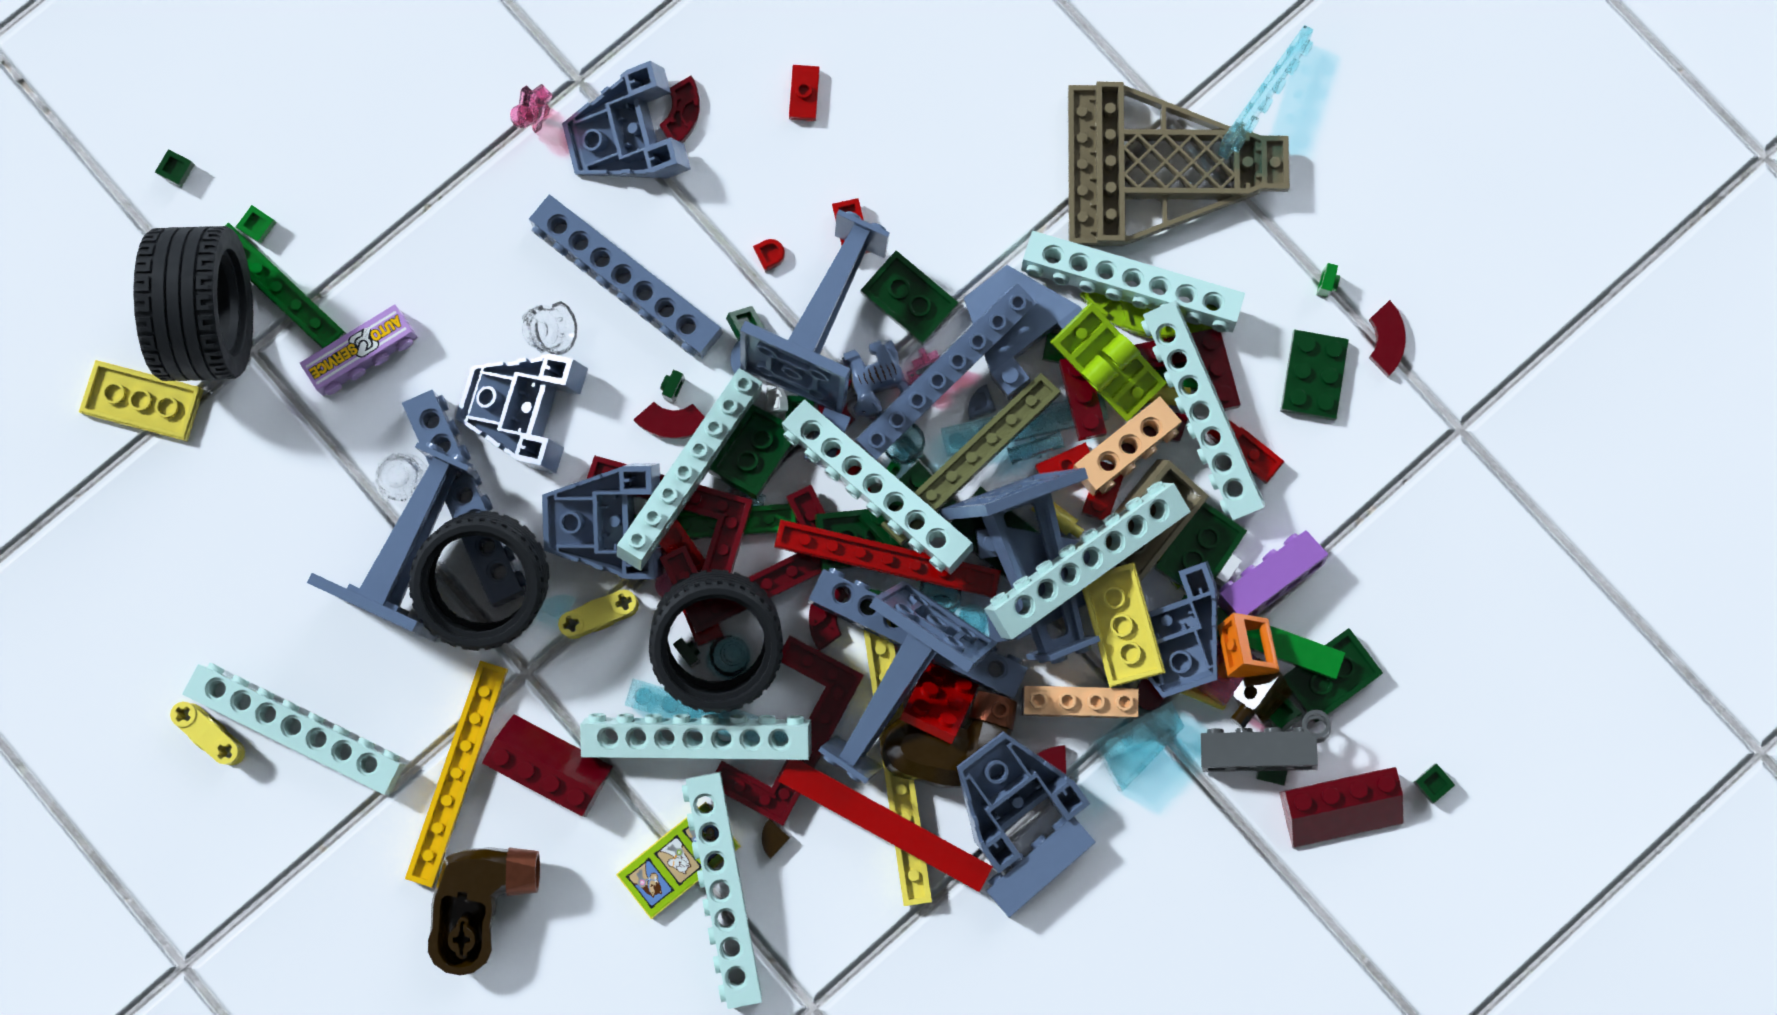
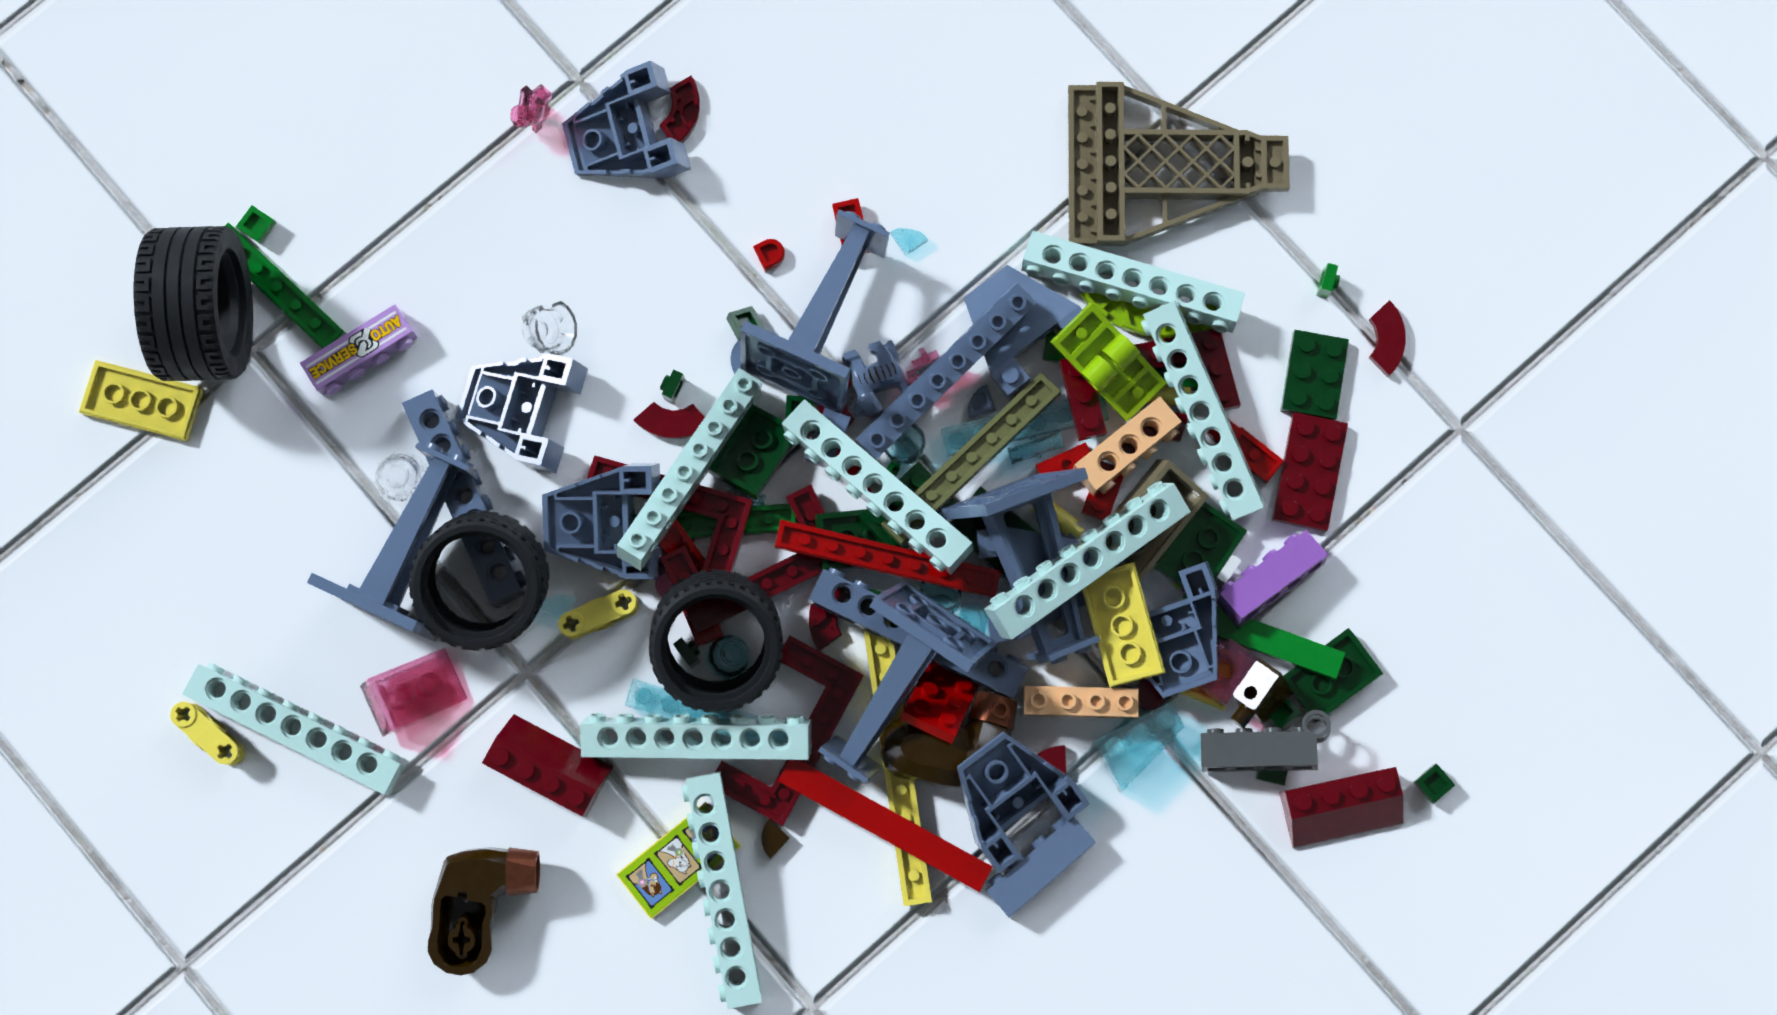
(174, 168): dark green plate -> none
(413, 692): none -> clear pink slope
(456, 774): yellow plate -> none
(553, 212): sand blue brick -> none
(776, 400): white tile -> none
(804, 92): red plate -> none
(908, 239): none -> clear light blue tile
(909, 297): dark green plate -> none
(1237, 649): orange tile -> none
(1262, 98): clear light blue plate -> none
(1309, 472): none -> dark red plate

